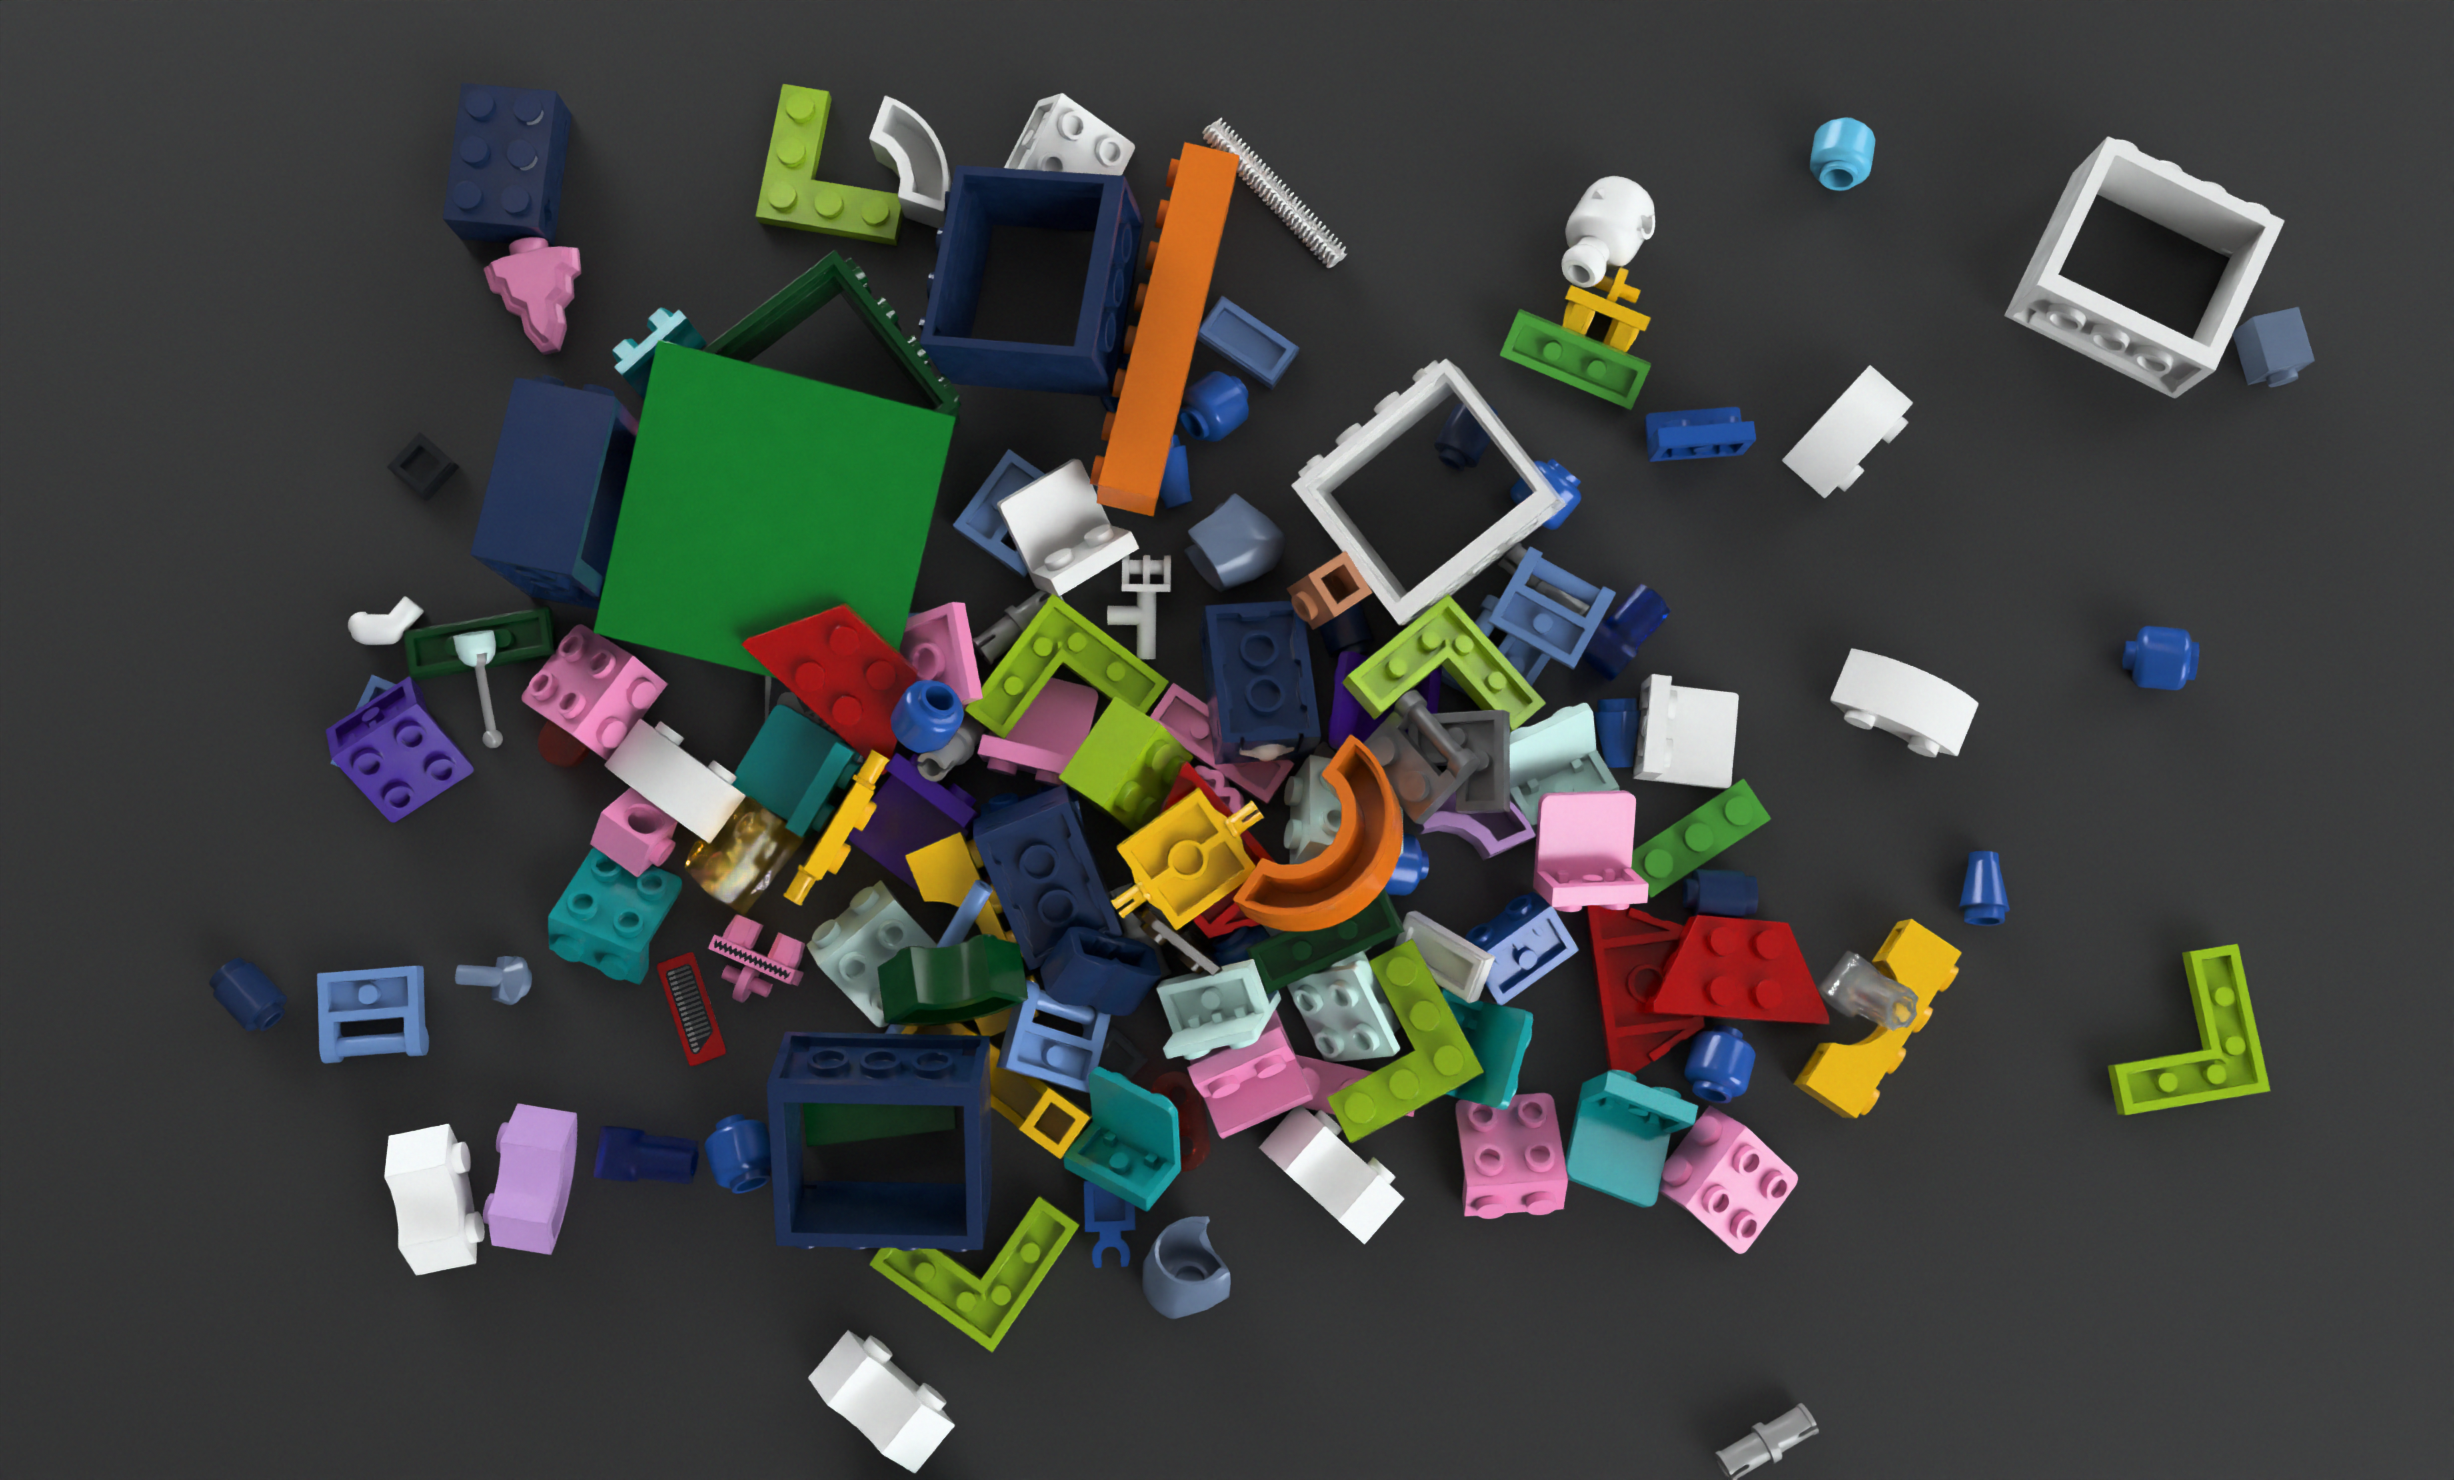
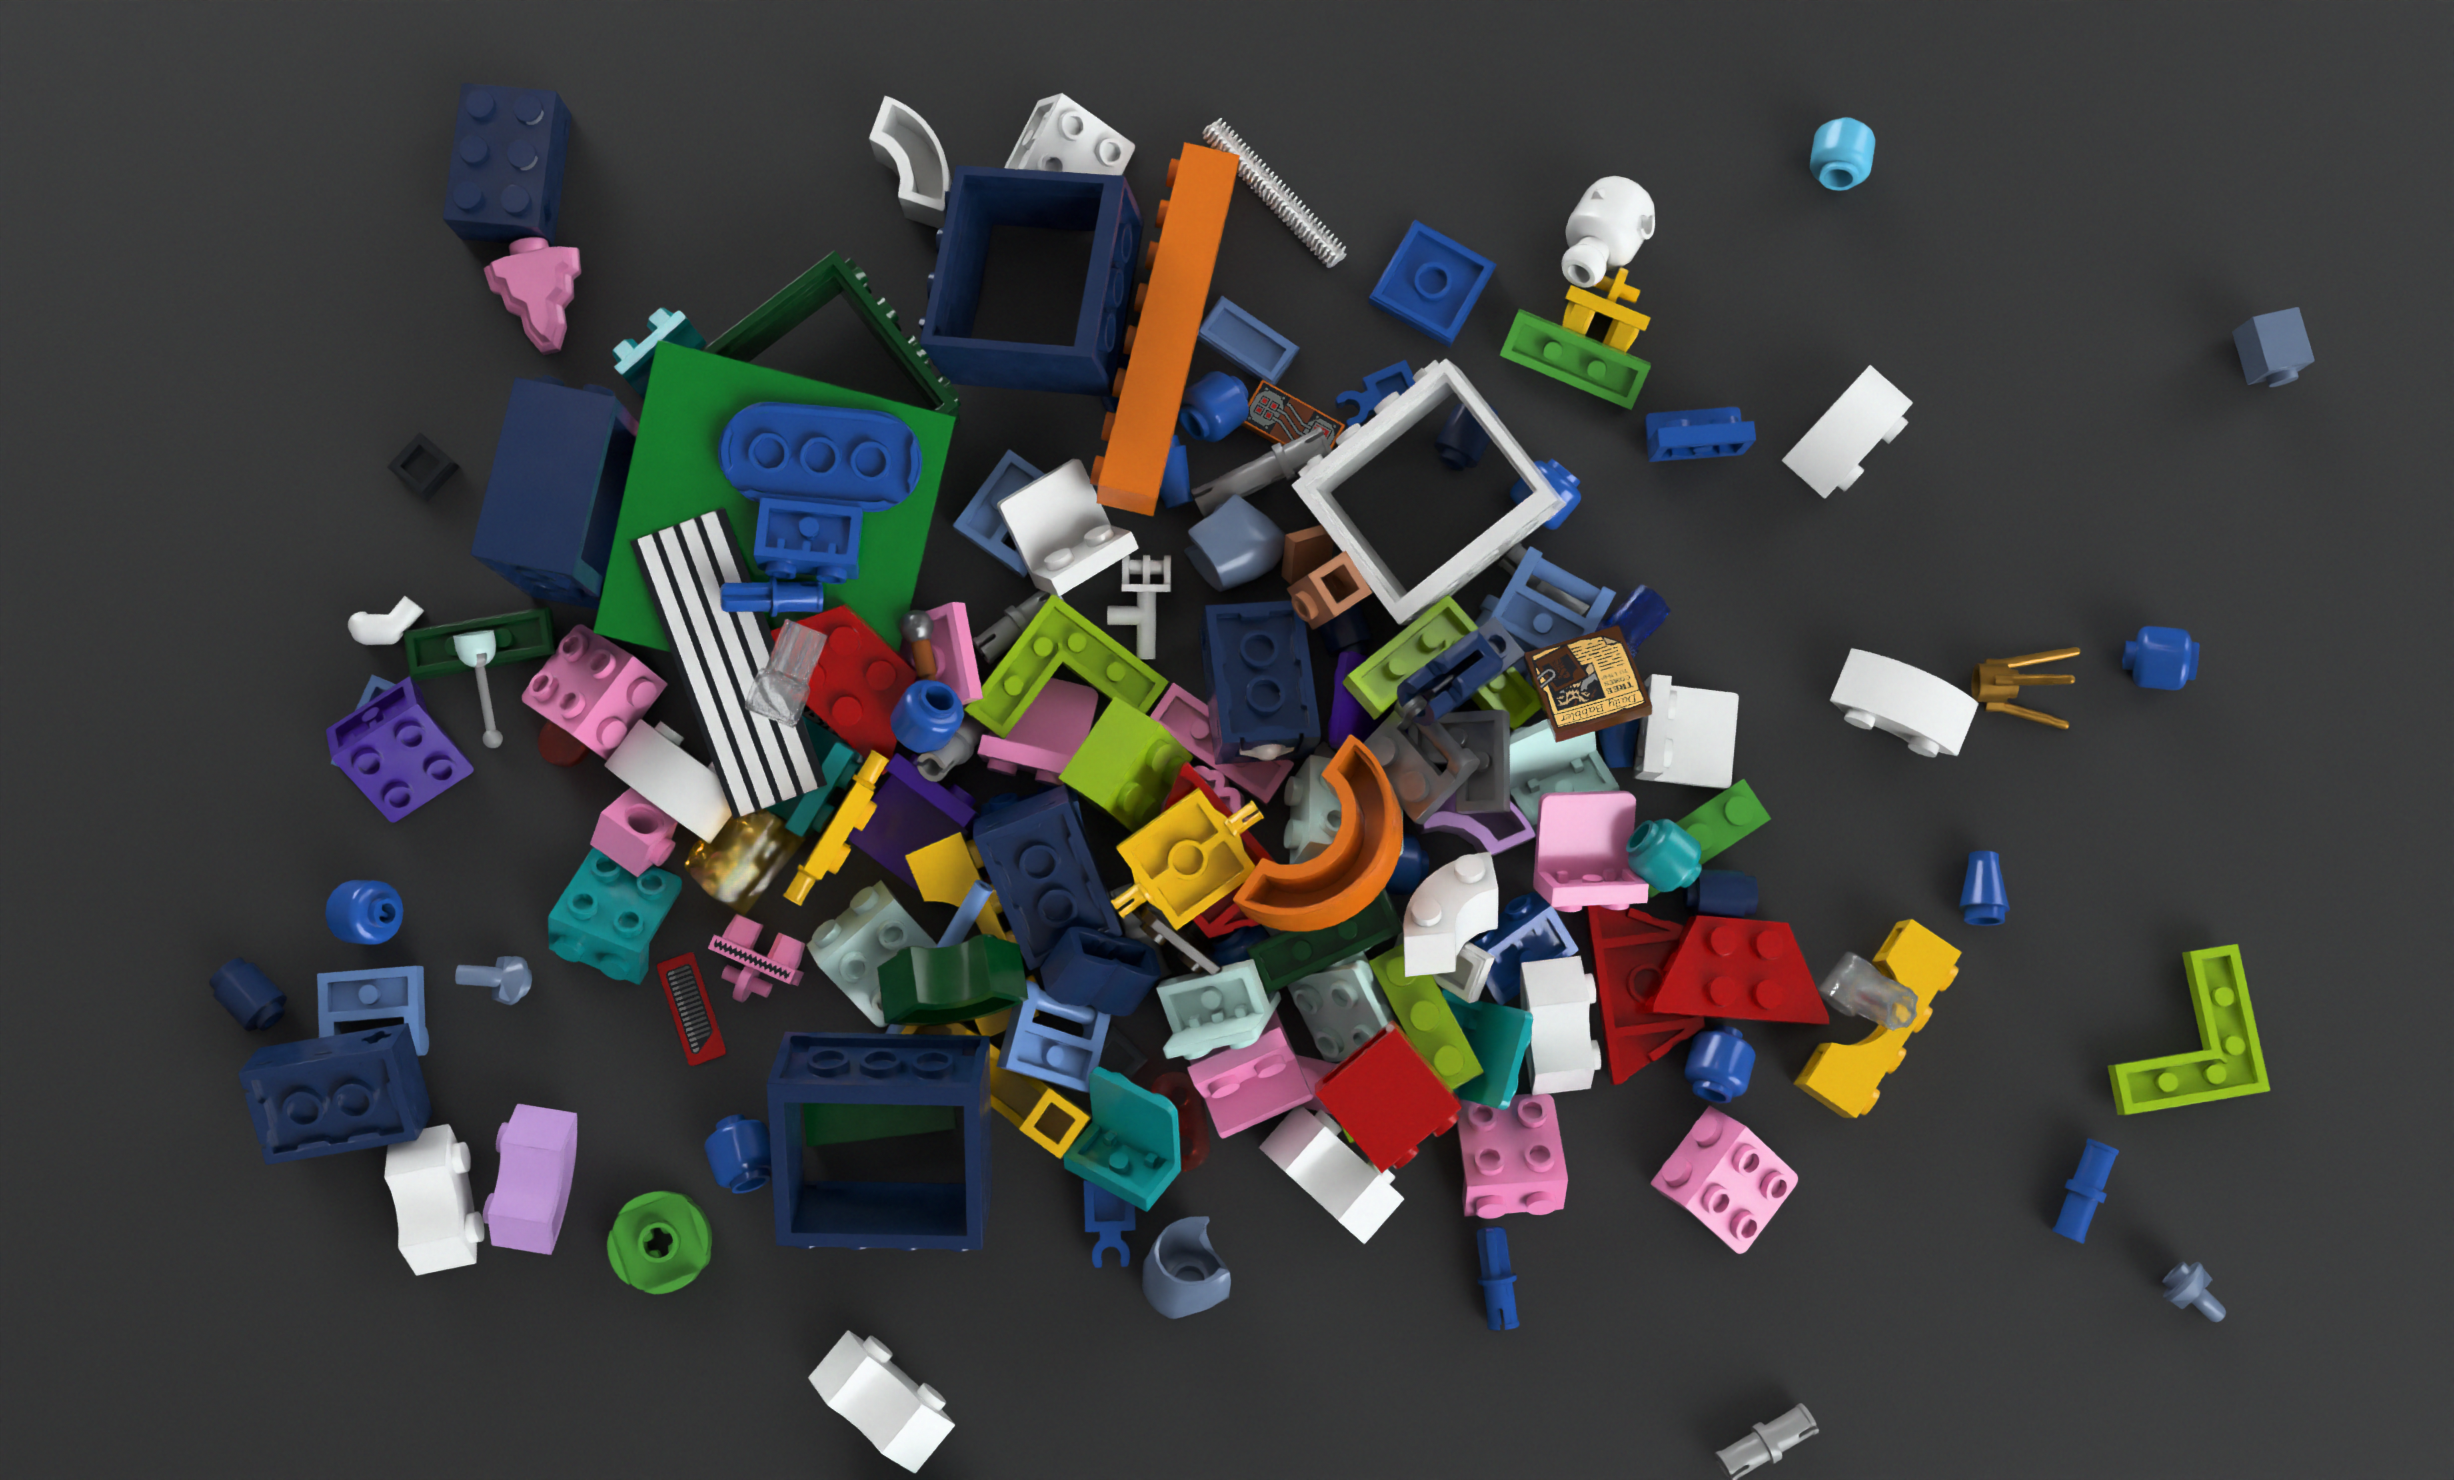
(336, 1094): none -> dark blue piece
(364, 912): none -> blue head
(632, 1155): clear blue piece -> none
(634, 1228): none -> bright green plate
(719, 659): none -> white sticker
(772, 597): none -> blue axle
(783, 686): none -> clear piece
(798, 201): lime plate -> none
(808, 540): none -> blue bracket
(821, 455): none -> blue tile
(917, 629): none -> piece
(989, 1304): lime plate -> none
(1262, 471): none -> light grey pin
(1285, 418): none -> tile
(1305, 552): none -> nougat tile
(1376, 387): none -> blue plate
(1389, 1098): none -> red brick
(1432, 283): none -> blue tile
(1448, 912): none -> white brick
(1461, 671): none -> dark blue plate
(1496, 1277): none -> blue axle
(1561, 1047): none -> white brick
(1587, 683): none -> tile
(1624, 1136): teal bracket -> none
(1664, 855): none -> teal head
(1997, 682): none -> pearl gold plant
(2085, 1190): none -> blue pin
(2114, 332): white window -> none
(2187, 1285): none -> sand blue plate

